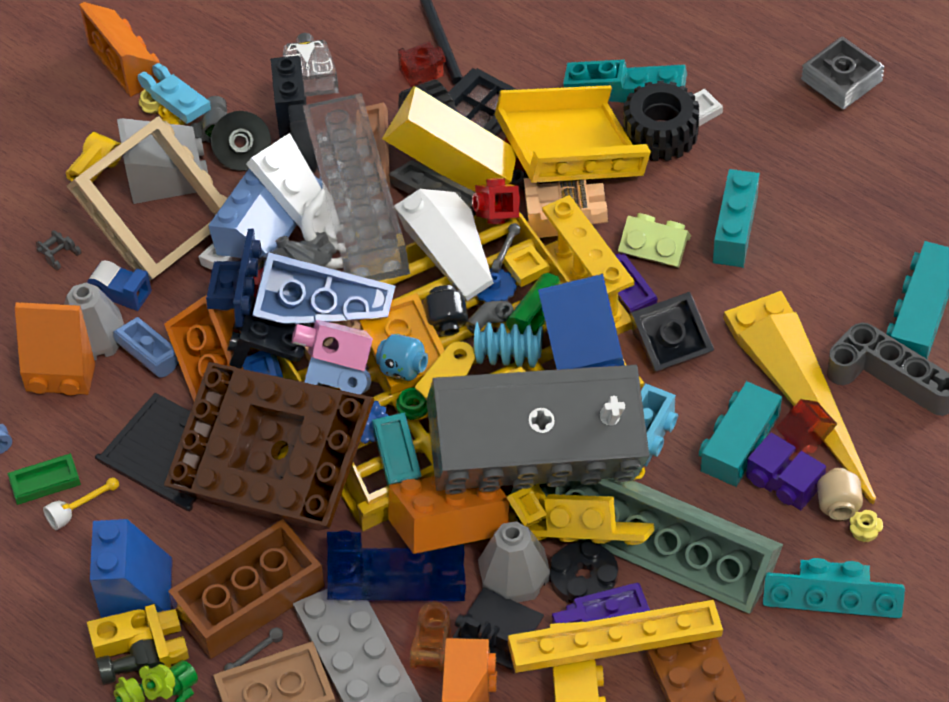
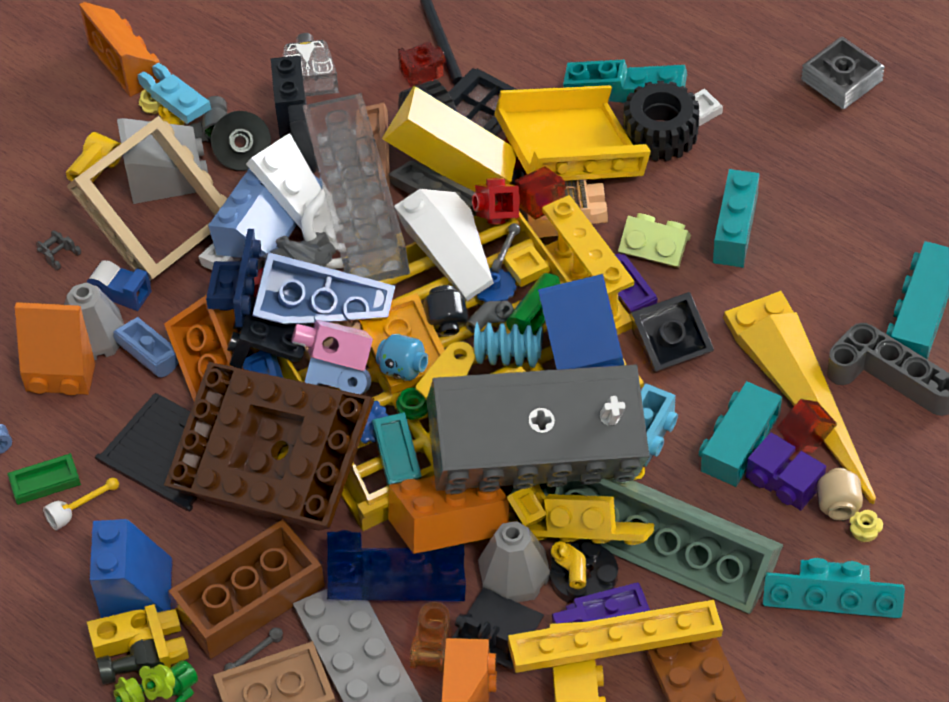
(538, 190): none -> clear red brick
(571, 560): none -> yellow arm

